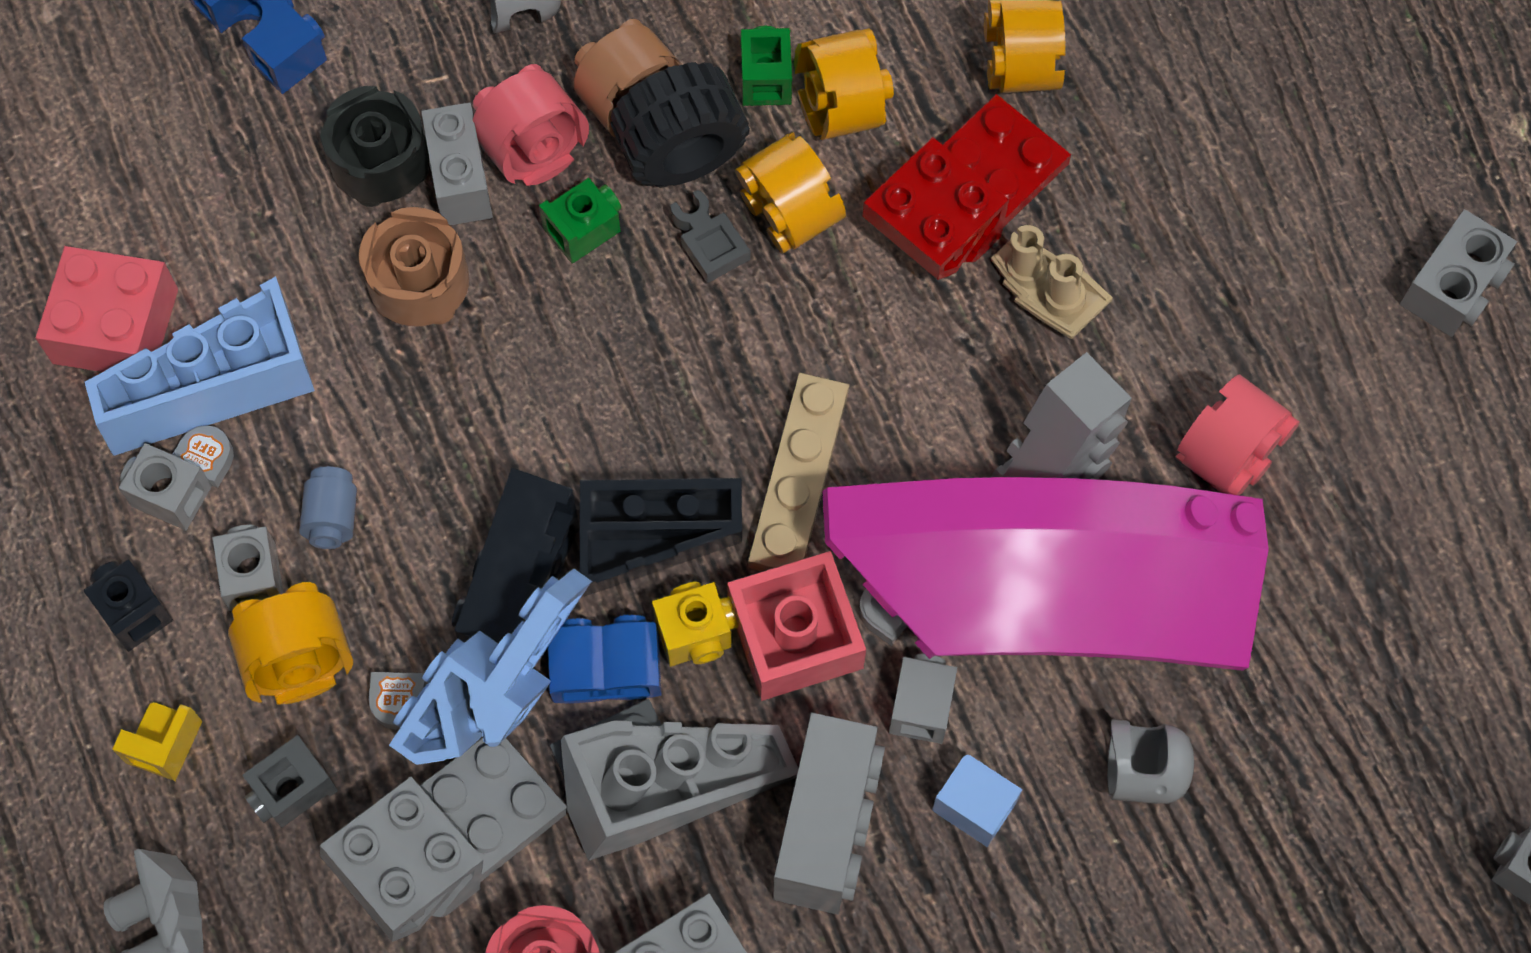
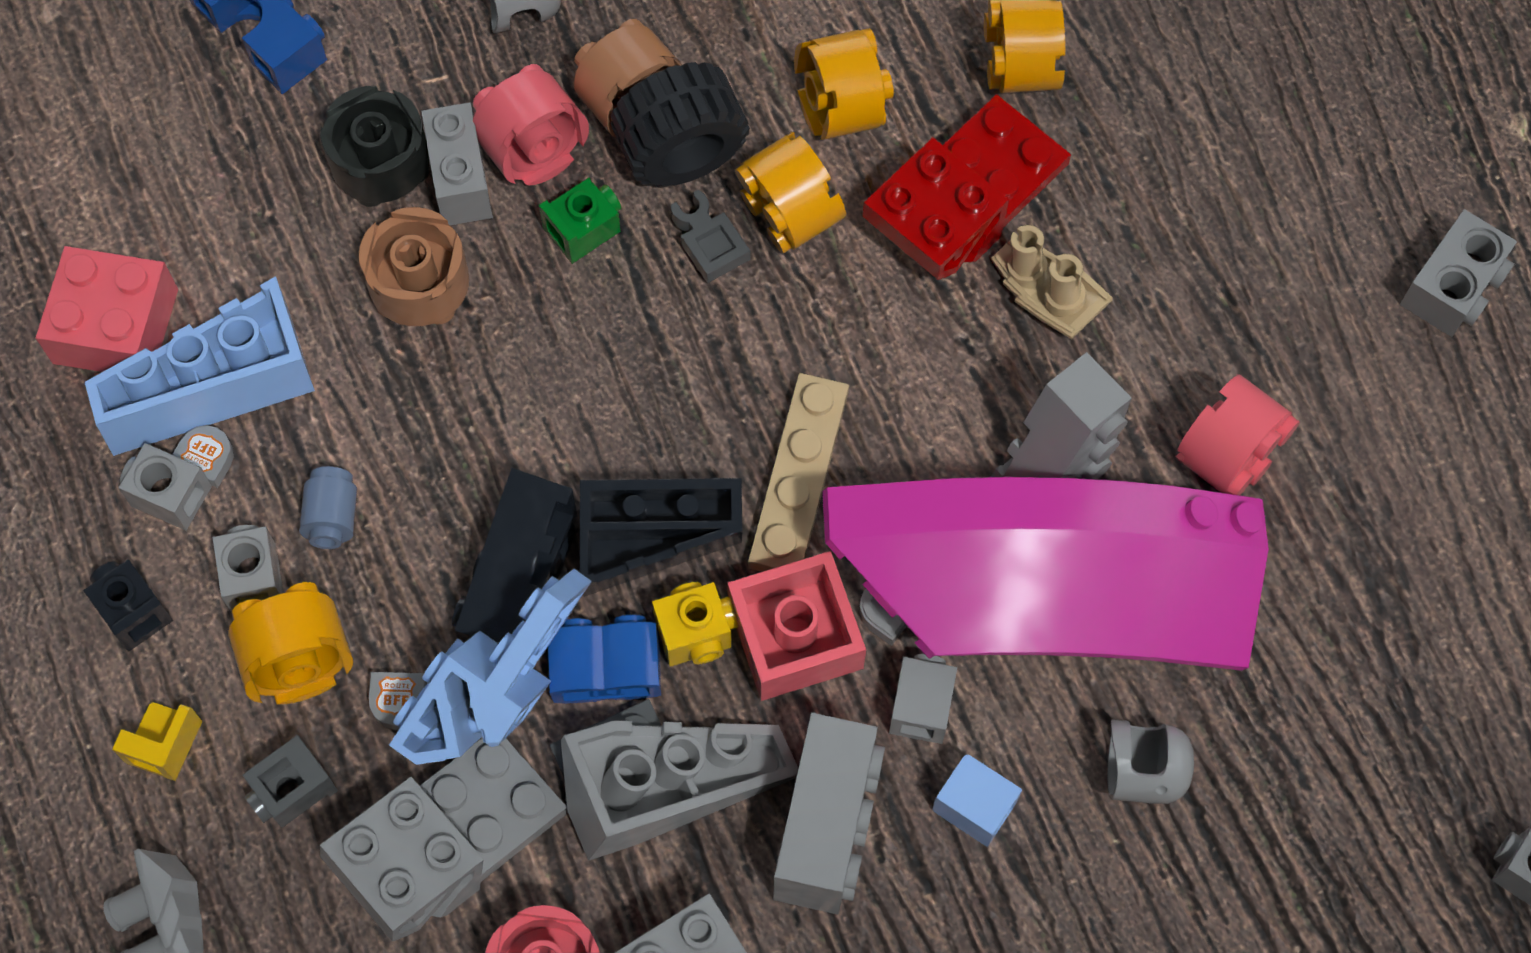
(766, 66): green brick -> none

